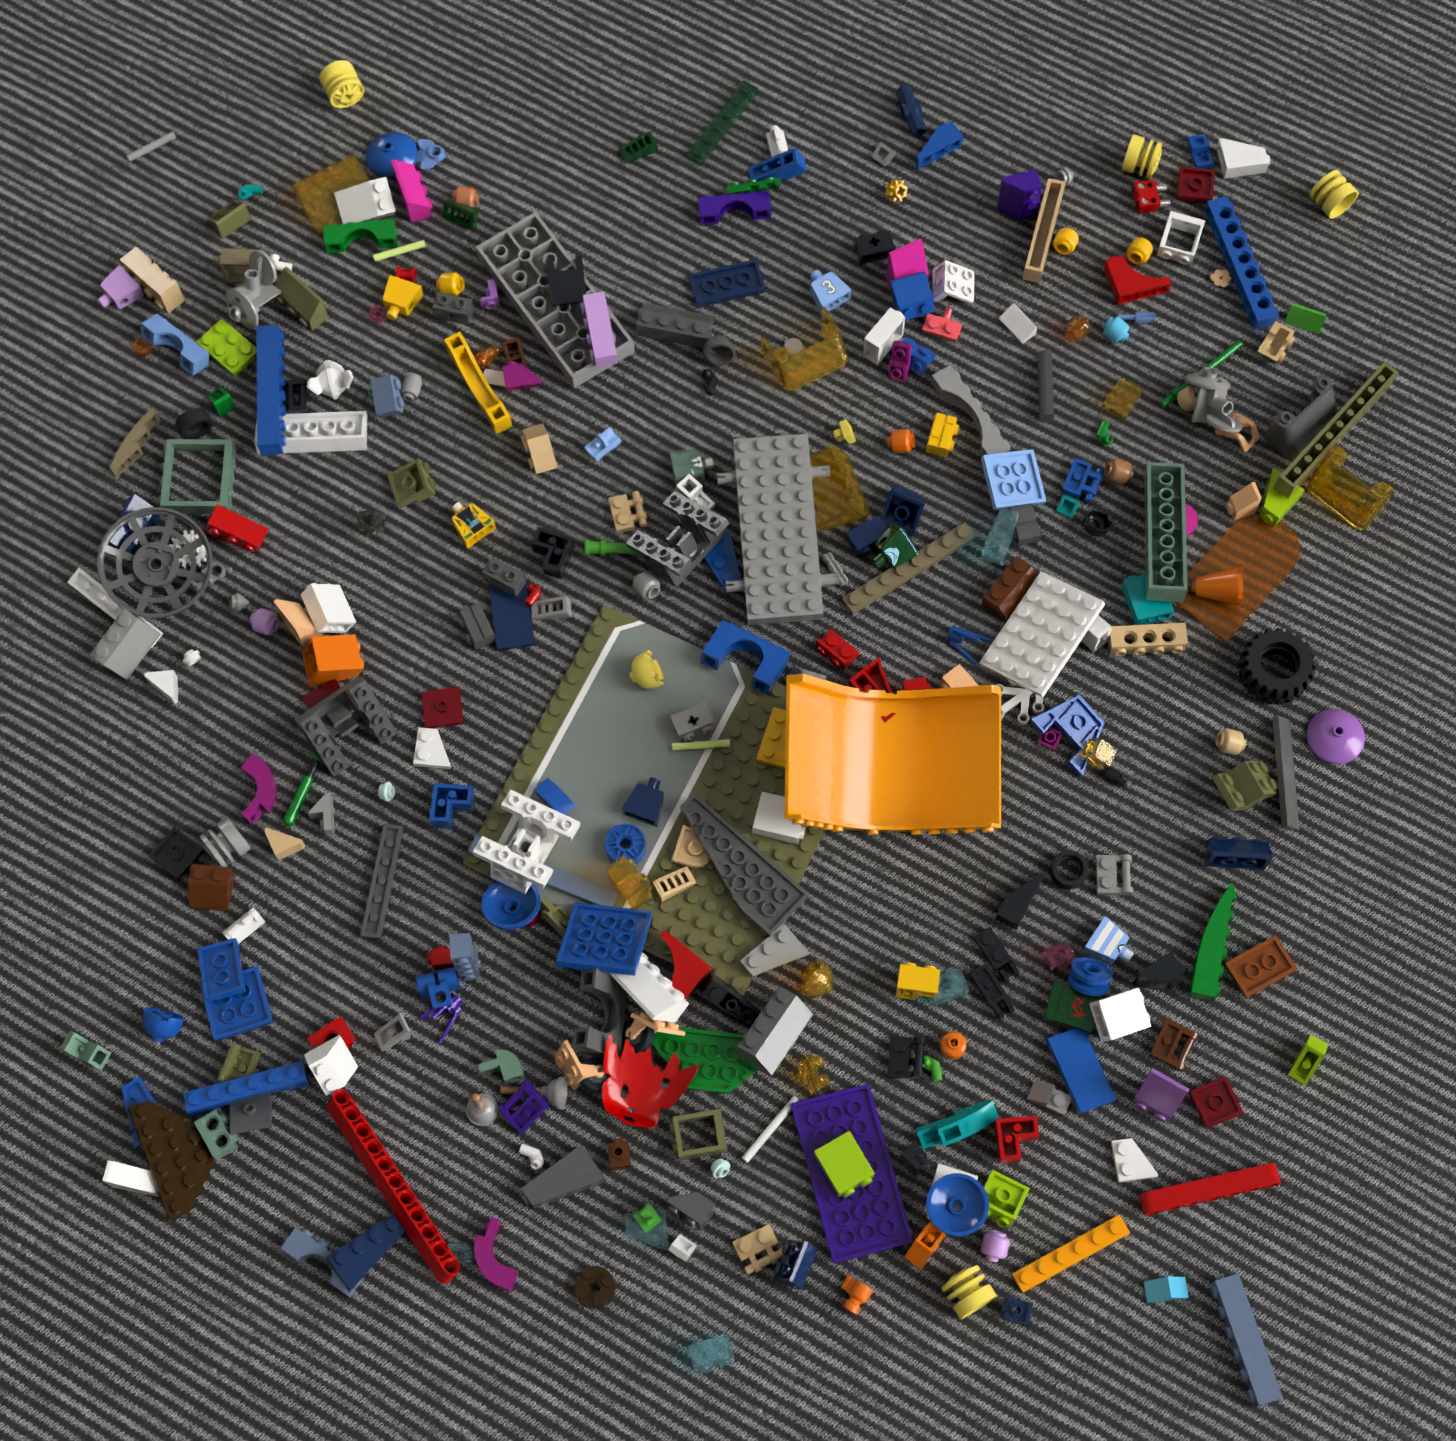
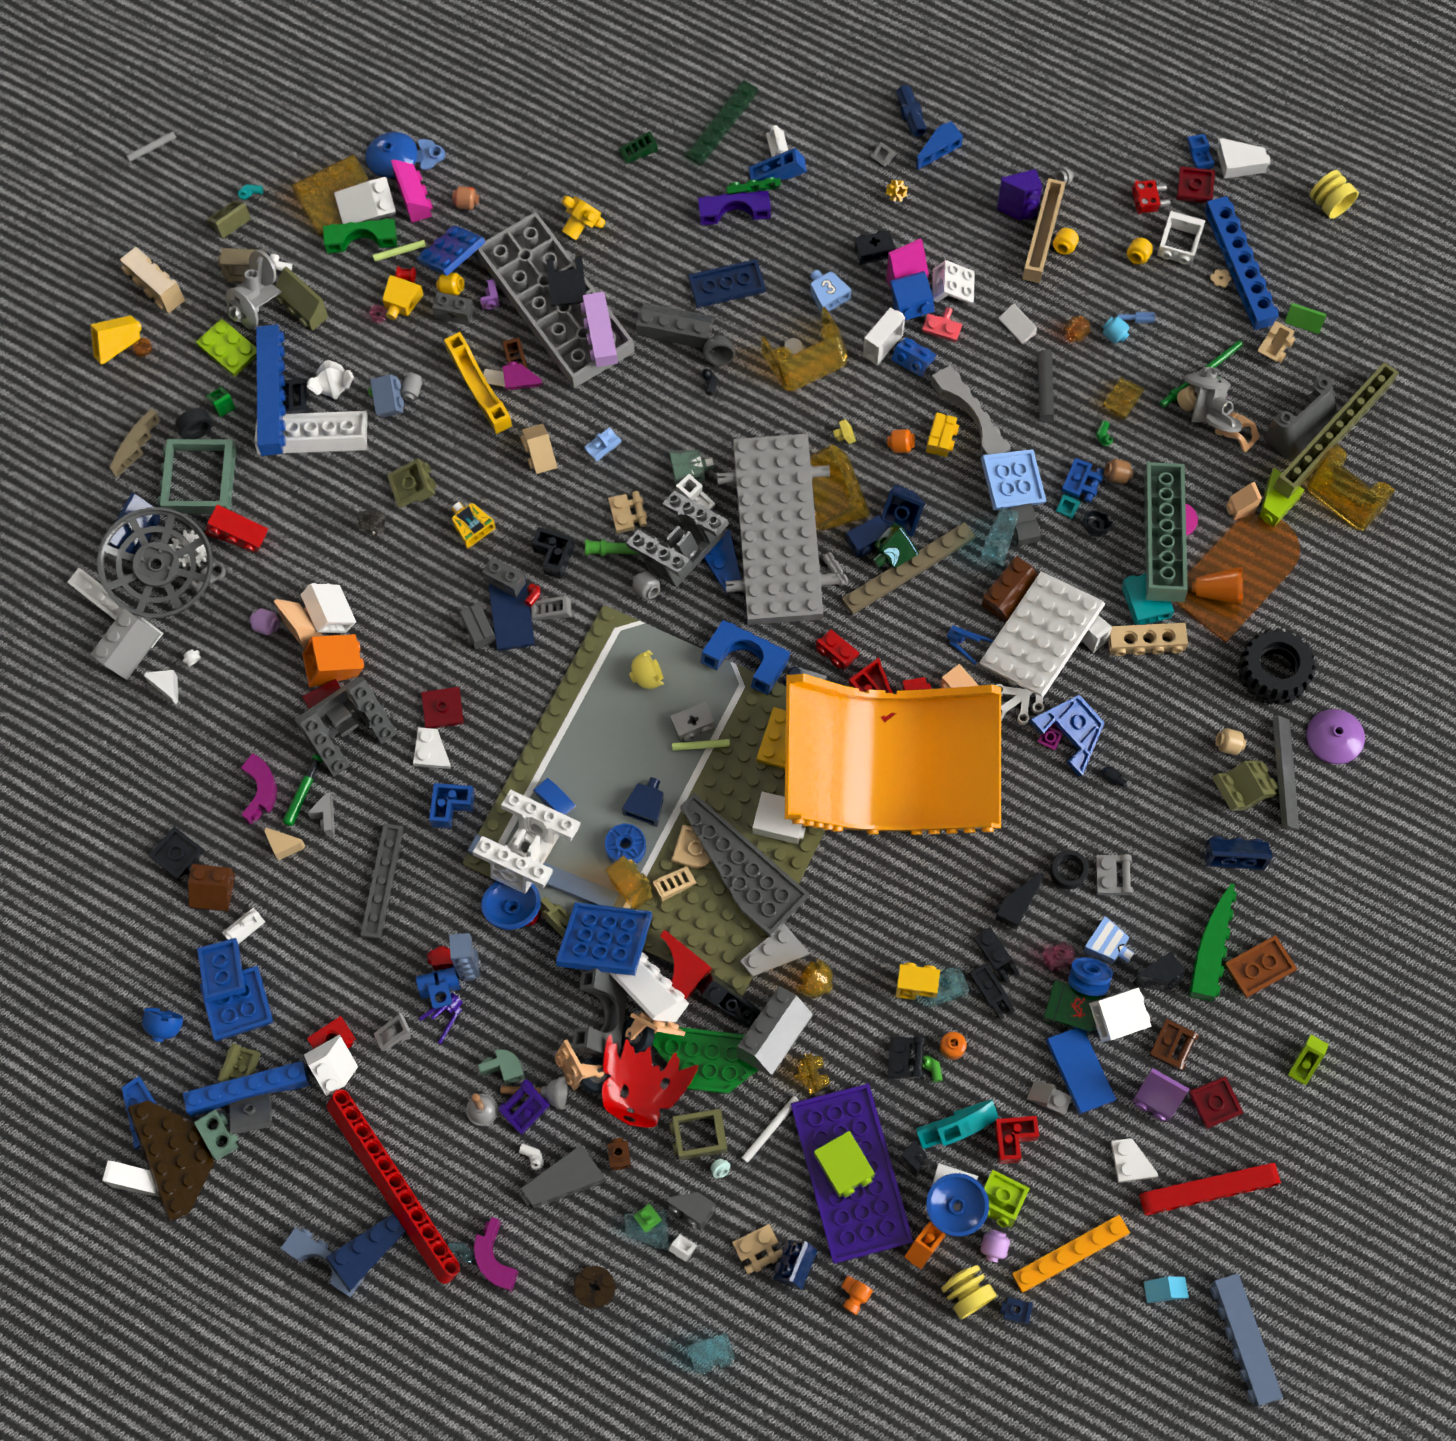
(85, 1051): sand green brick -> none
(113, 337): none -> yellow slope
(119, 289): lavender torso -> none
(160, 332): medium blue arch -> none
(224, 842): light grey wheel -> none
(237, 602): light grey plate -> none
(341, 84): light yellow wheel -> none
(386, 791): light aqua plate -> none
(450, 250): none -> blue plate
(472, 211): dark green slope -> none
(487, 356): clear orange cone -> none
(581, 215): none -> yellow piece
(900, 361): magenta slope -> none
(1099, 752): clear yellow brick -> none
(1129, 284): red arch -> none
(1142, 156): light yellow wheel -> none

